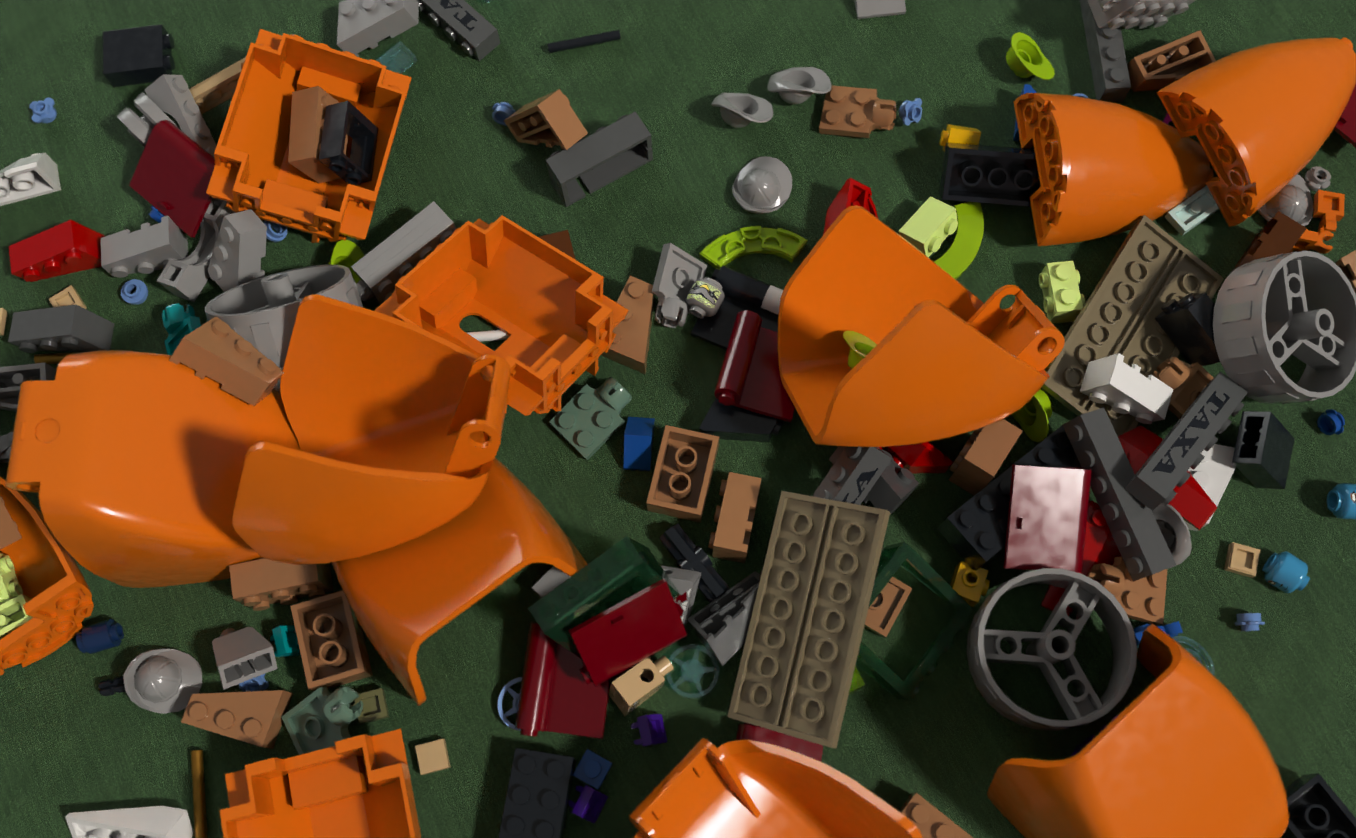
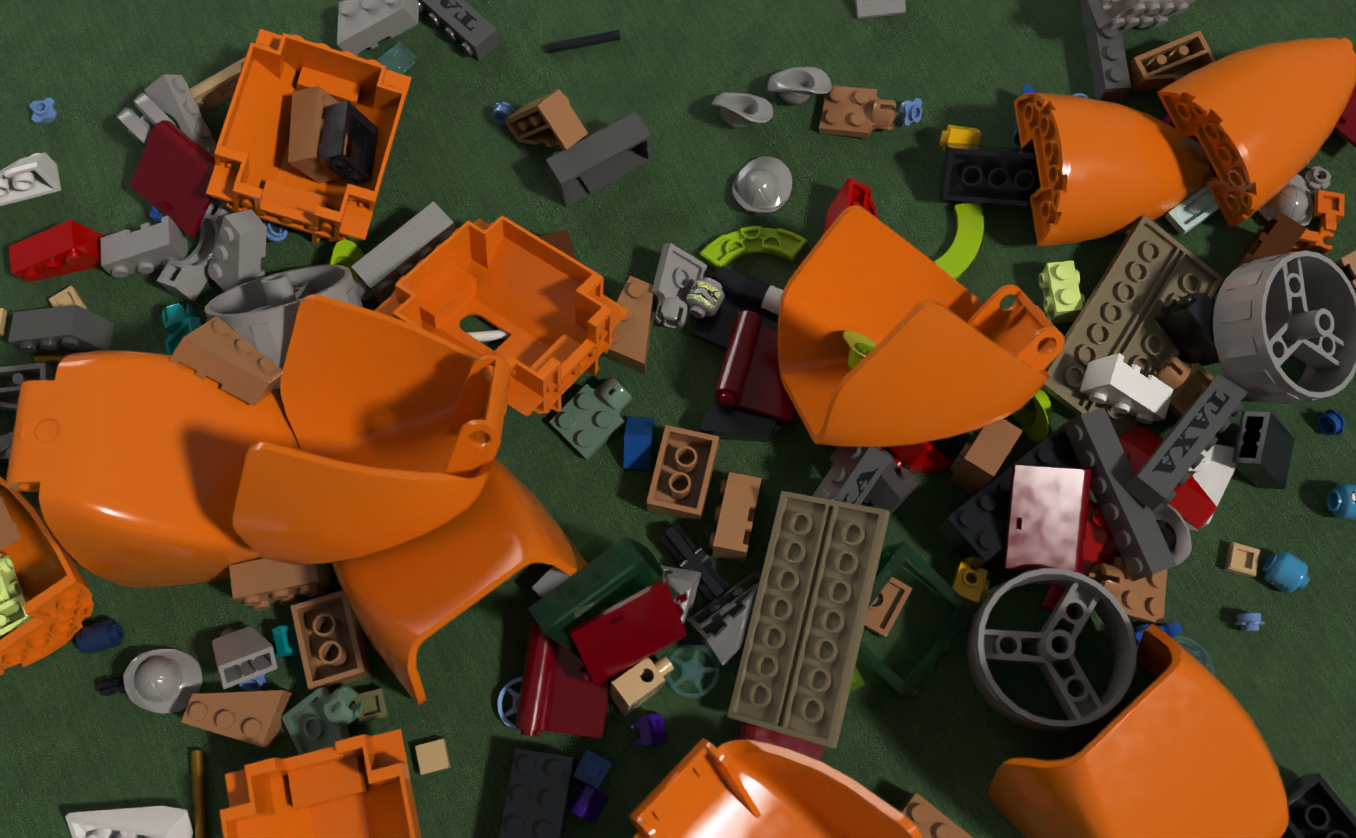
(137, 55): black brick -> none
(139, 296): medium blue plate -> none
(930, 226): yellowish green brick -> none
(1027, 59): lime piece -> none

